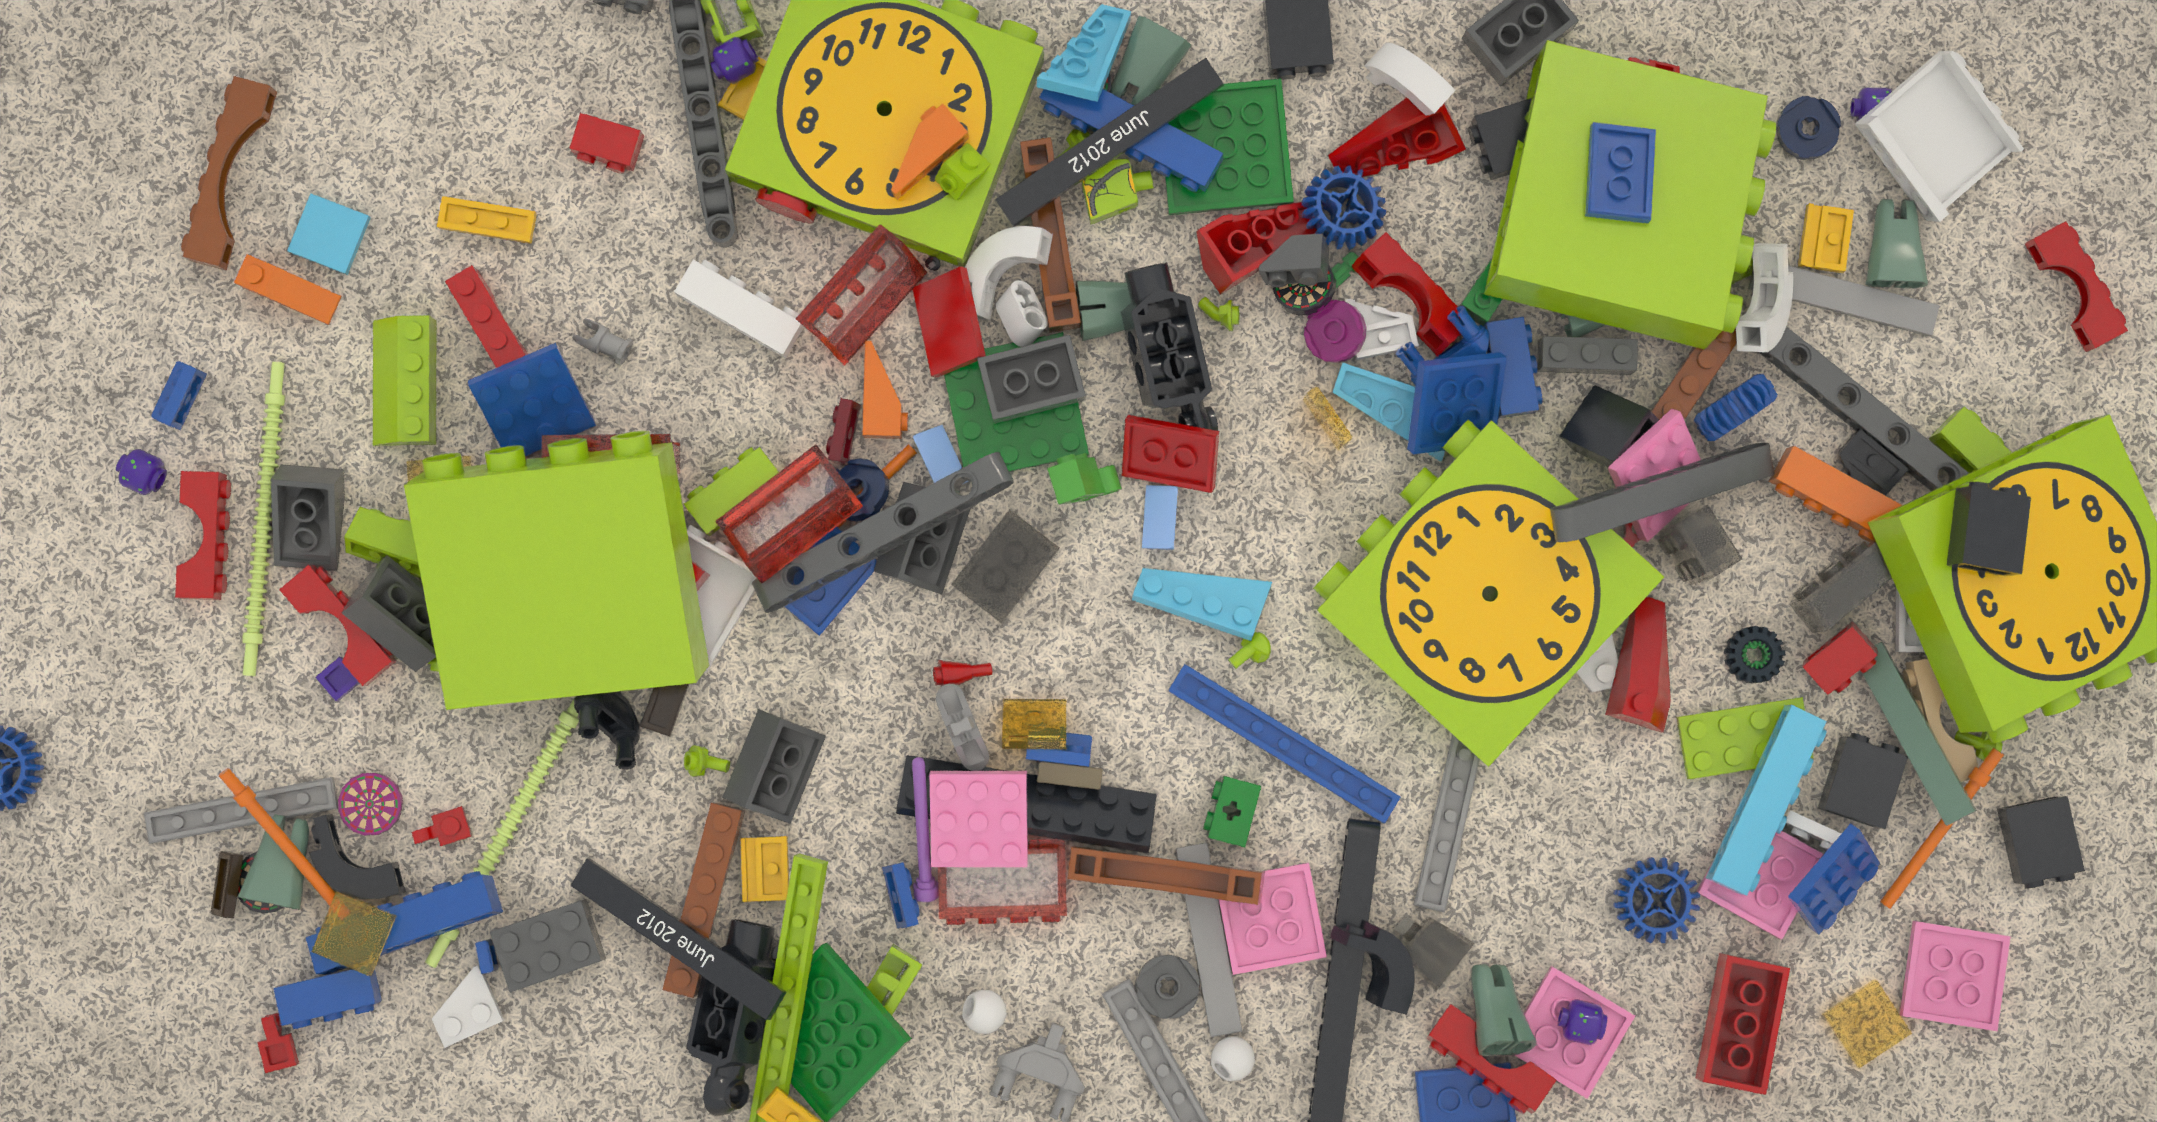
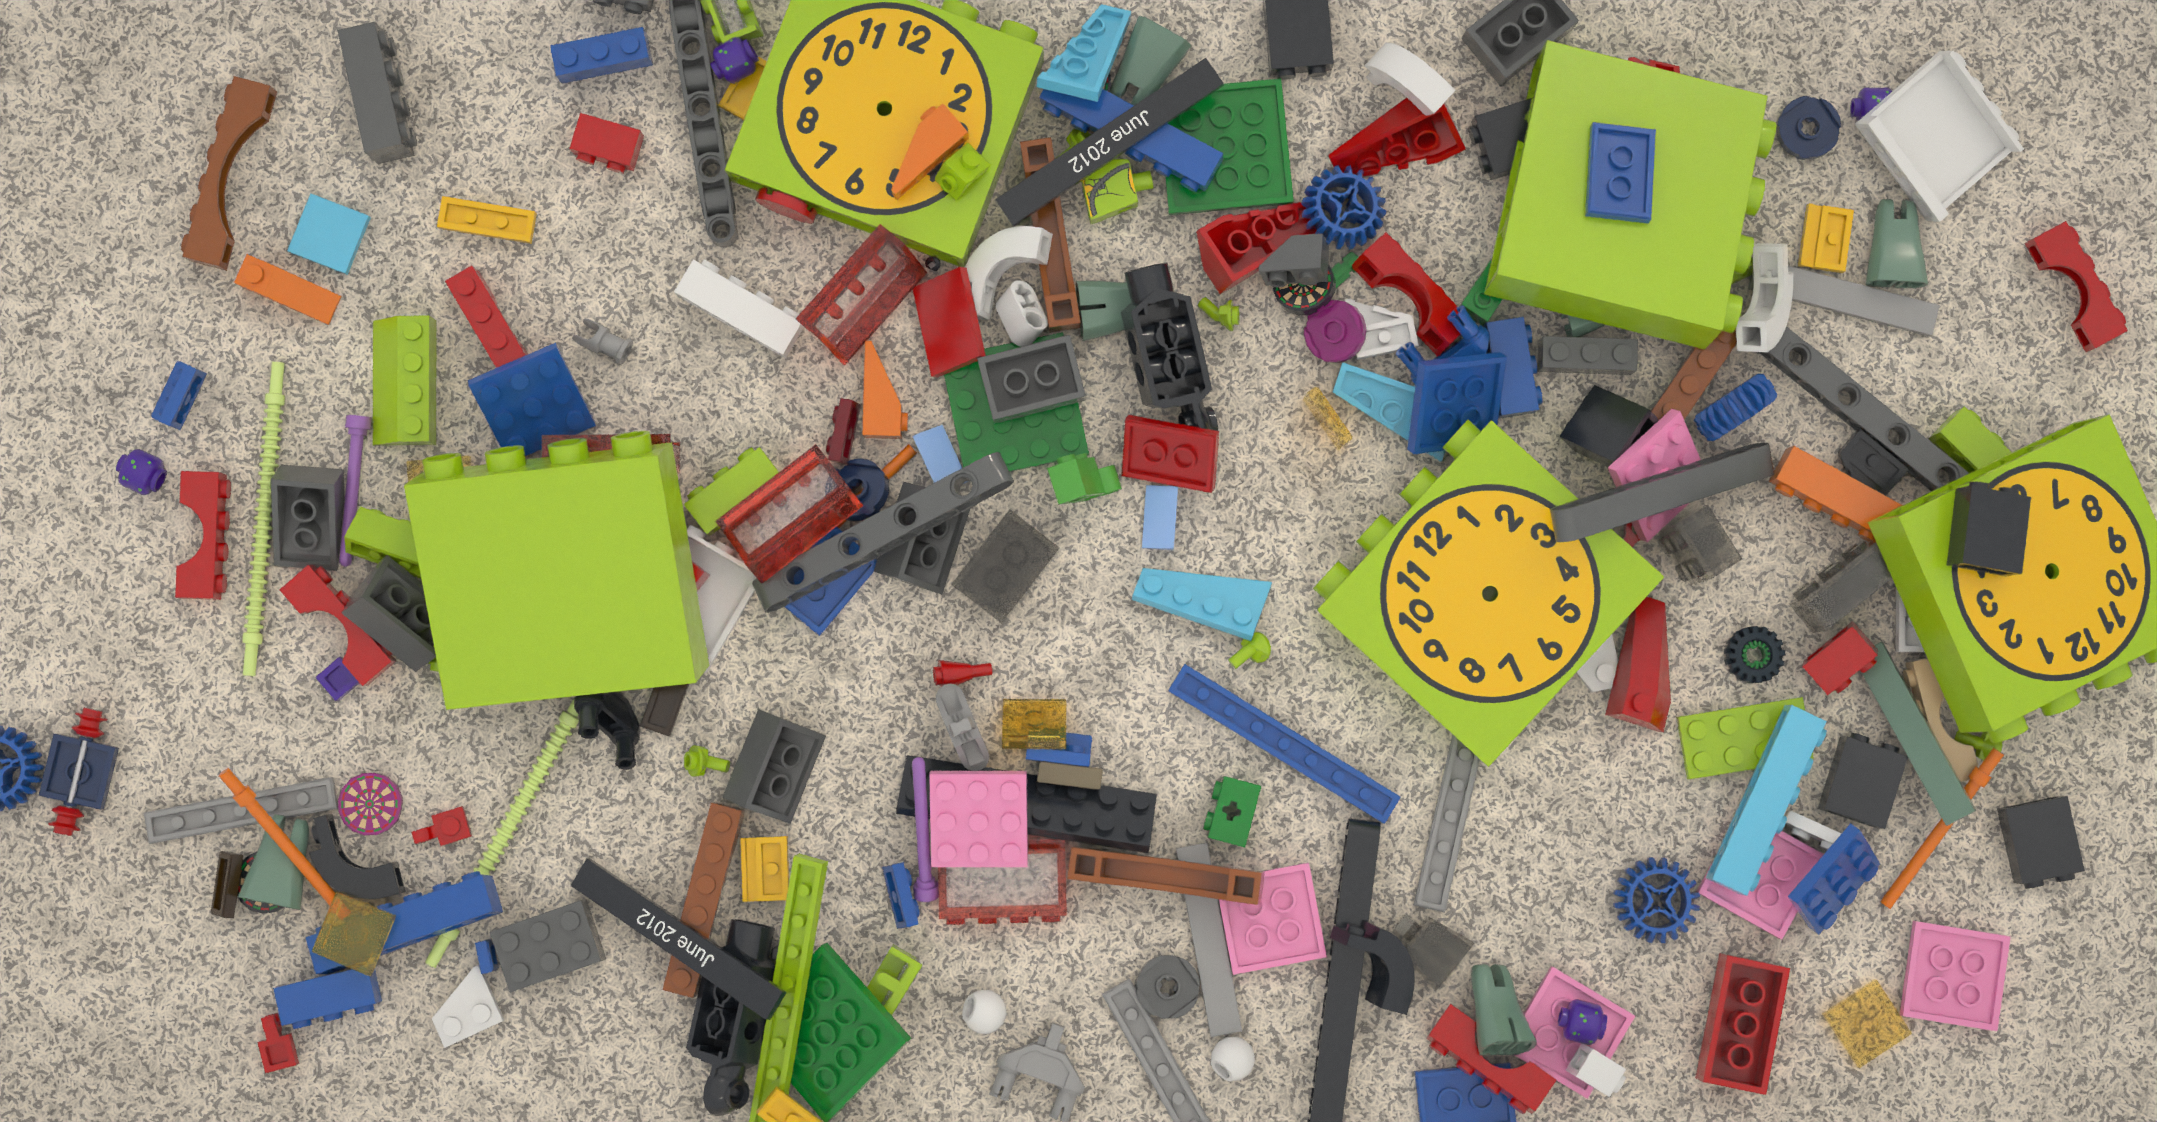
(78, 771): none -> dark blue plate
(357, 428): none -> medium lavender piece
(376, 92): none -> dark grey brick
(601, 55): none -> blue brick
(1597, 1070): none -> white brick

